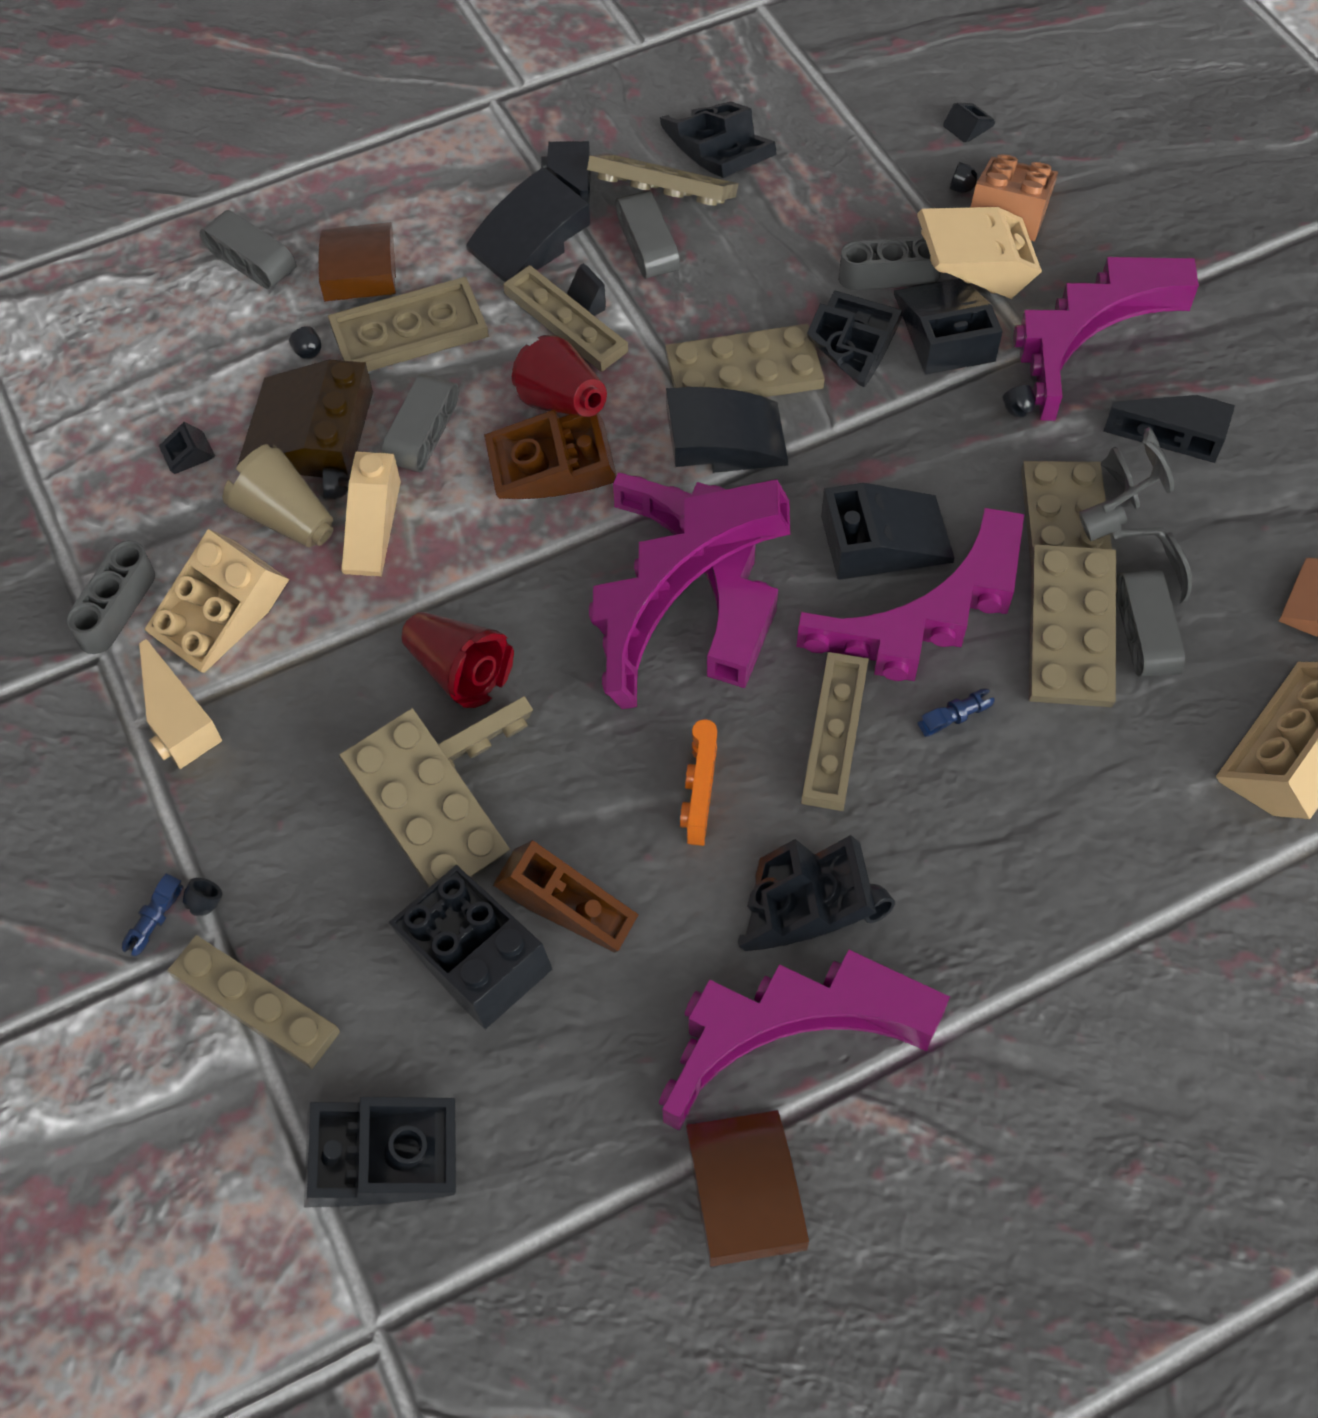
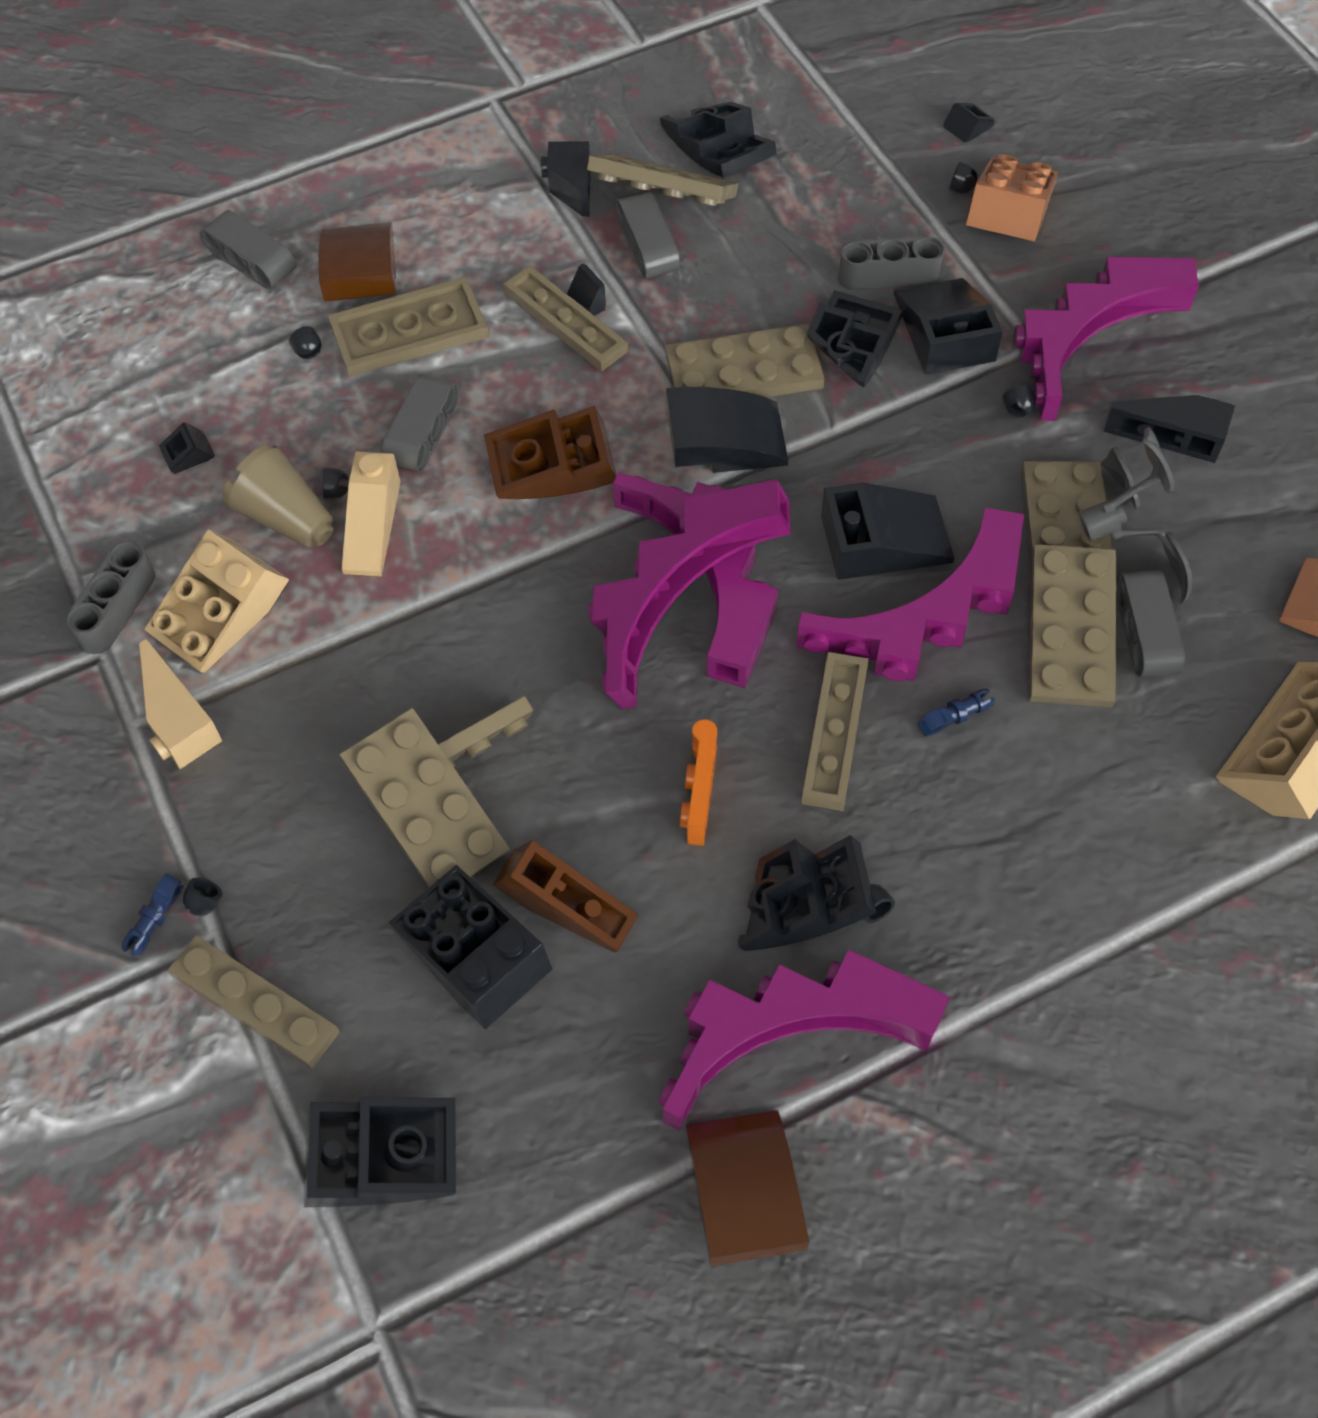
(313, 415): dark brown slope -> none
(459, 656): dark red cone -> none
(529, 226): black slope -> none
(557, 378): dark red cone -> none
(981, 247): tan slope -> none

